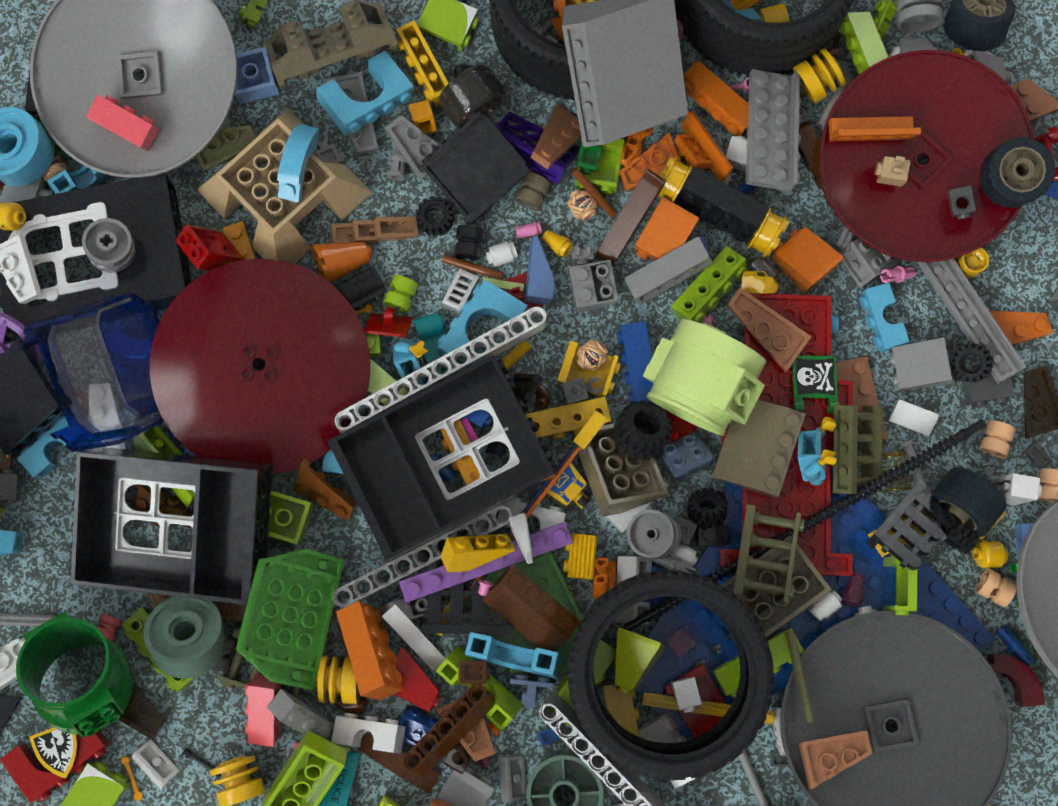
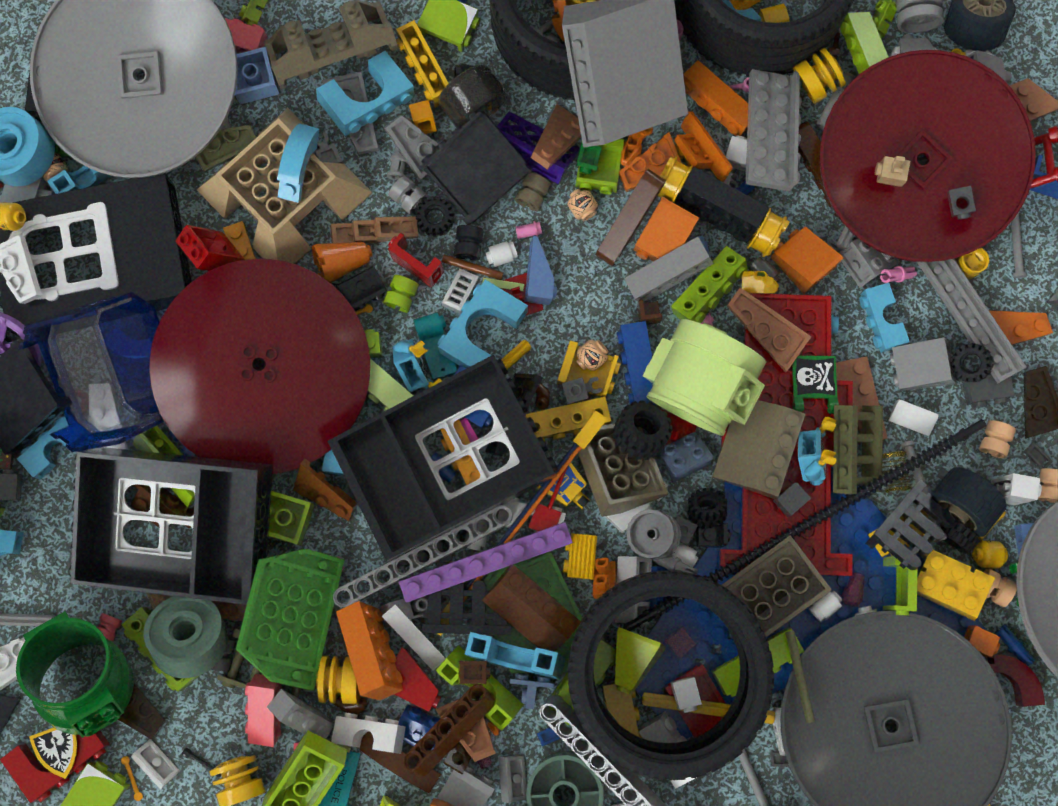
(108, 245): light grey wheel -> none
(123, 121): coral brick -> none
(246, 36): none -> coral brick
(388, 324): red piece -> none
(401, 194): none -> light grey wheel
(427, 274): none -> red panel
(448, 361): white beam -> none
(473, 551): yellow slope -> none
(484, 587): bright pink piece -> none
(520, 530): white slope -> none
(546, 516): none -> red piece
(558, 244): yellow cone -> none
(582, 256): light grey plate -> none
(592, 286): light grey slope -> none
(593, 192): dark orange bar -> none
(649, 312): none -> reddish brown panel
(750, 540): olive fence -> none
(792, 499): none -> dark grey panel
(831, 755): nougat wing -> none
(872, 128): orange fence -> none
(953, 585): none -> yellow piece
(982, 640): none -> orange brick
(1017, 172): wheel -> none
(1017, 248): none -> light grey bar

